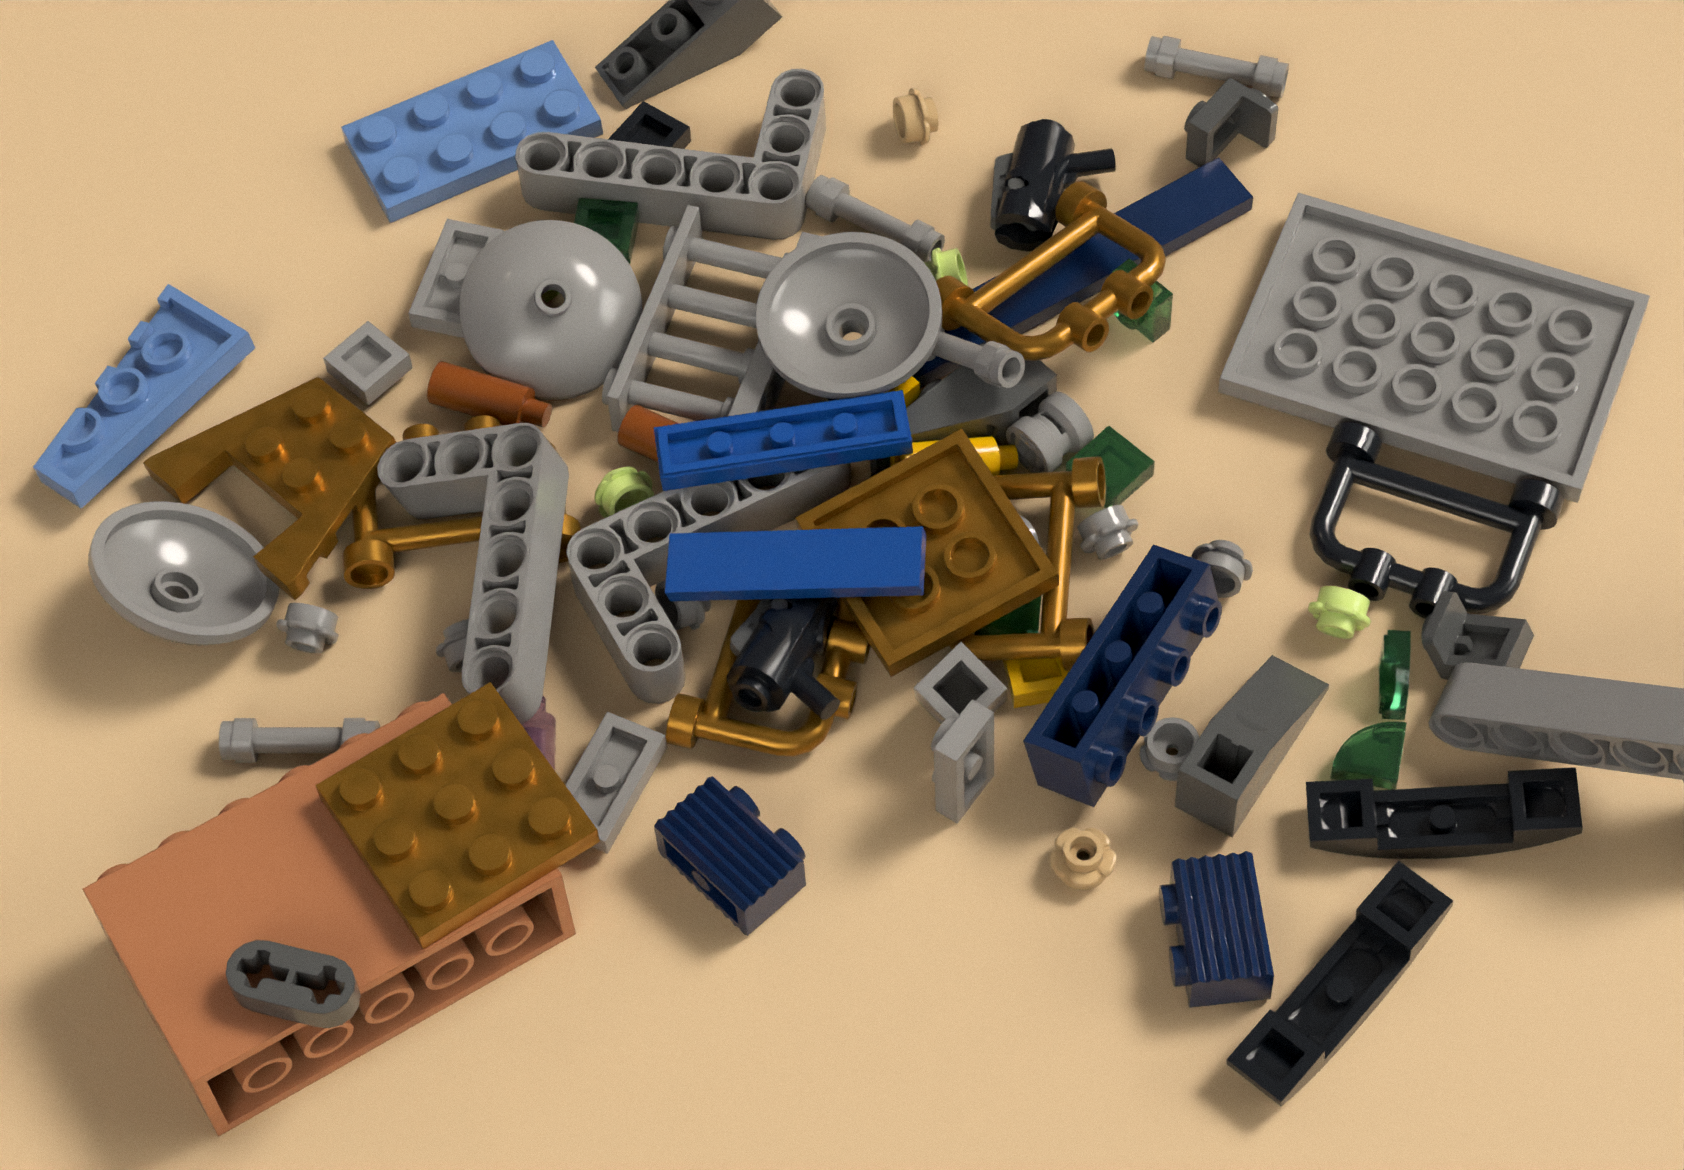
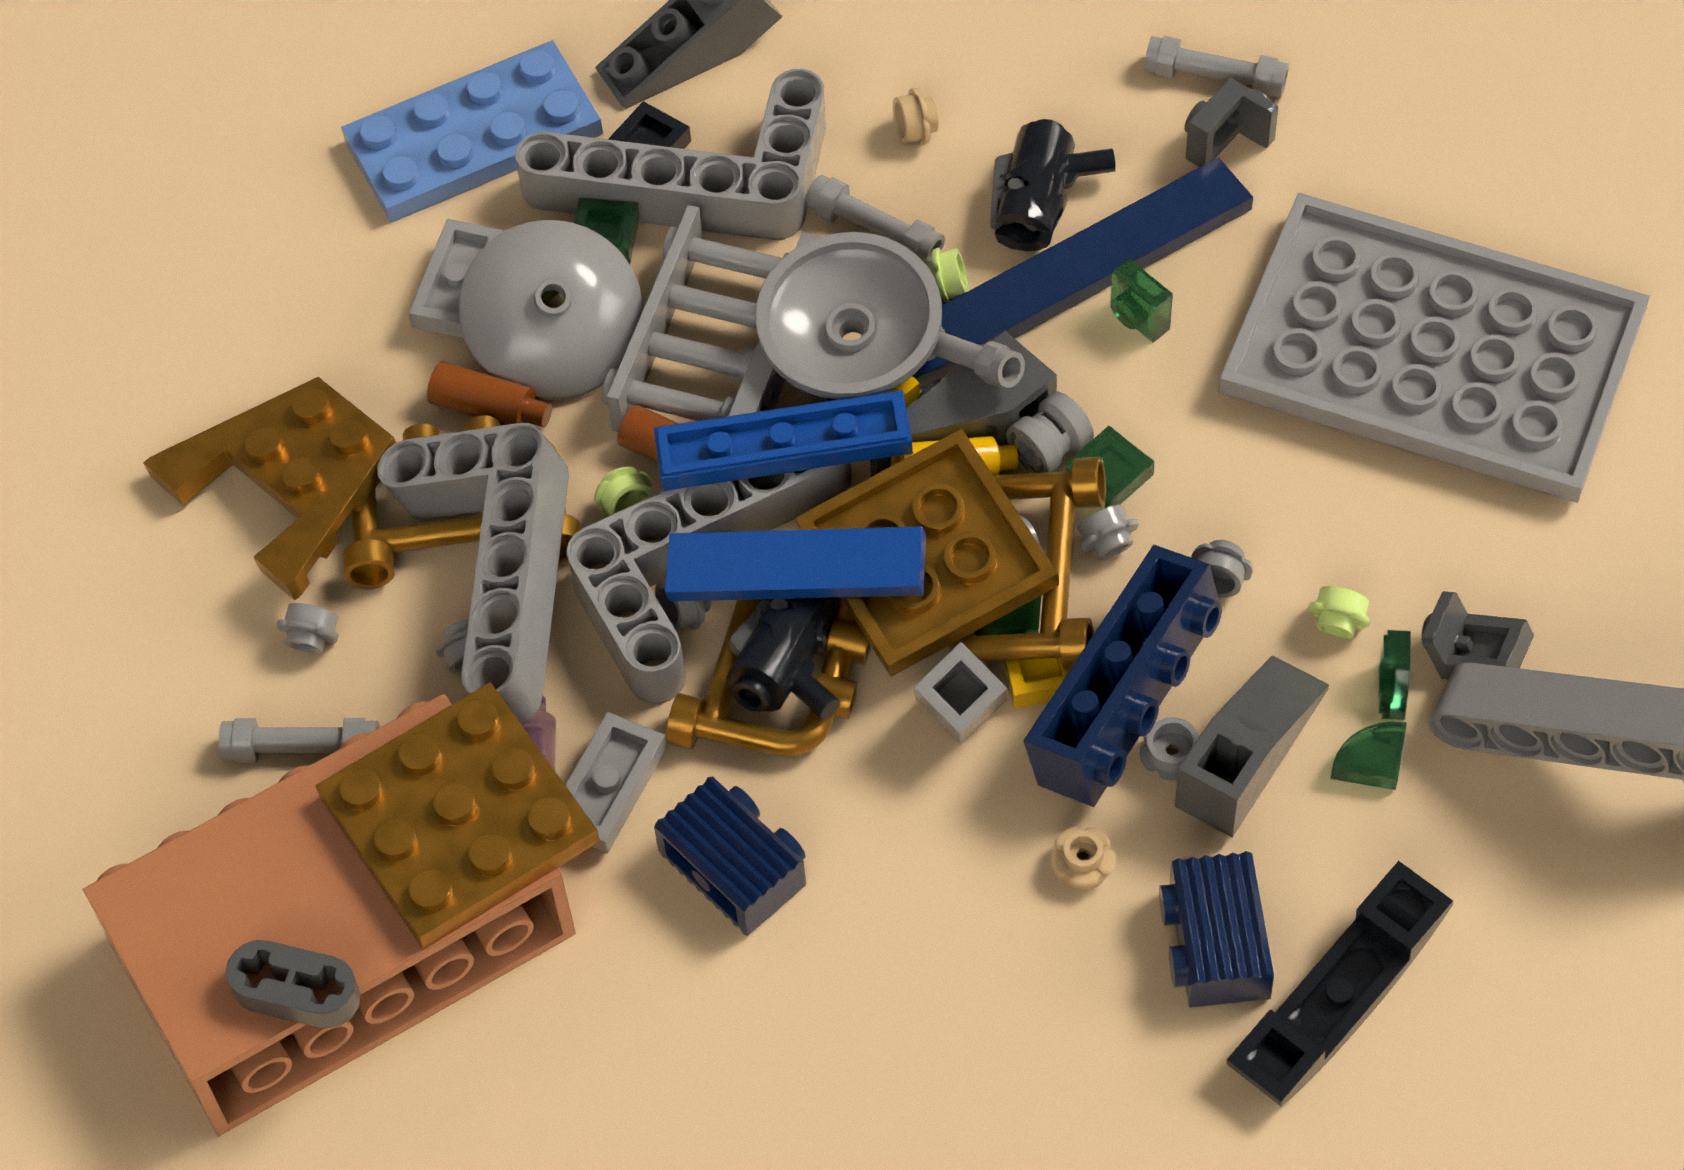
(155, 383): medium blue wing -> none
(181, 573): light grey dish -> none
(368, 362): light grey plate -> none
(963, 759): light grey plate -> none
(1084, 215): pearl gold bar -> none
(1372, 570): black bar -> none
(1444, 821): black slope -> none

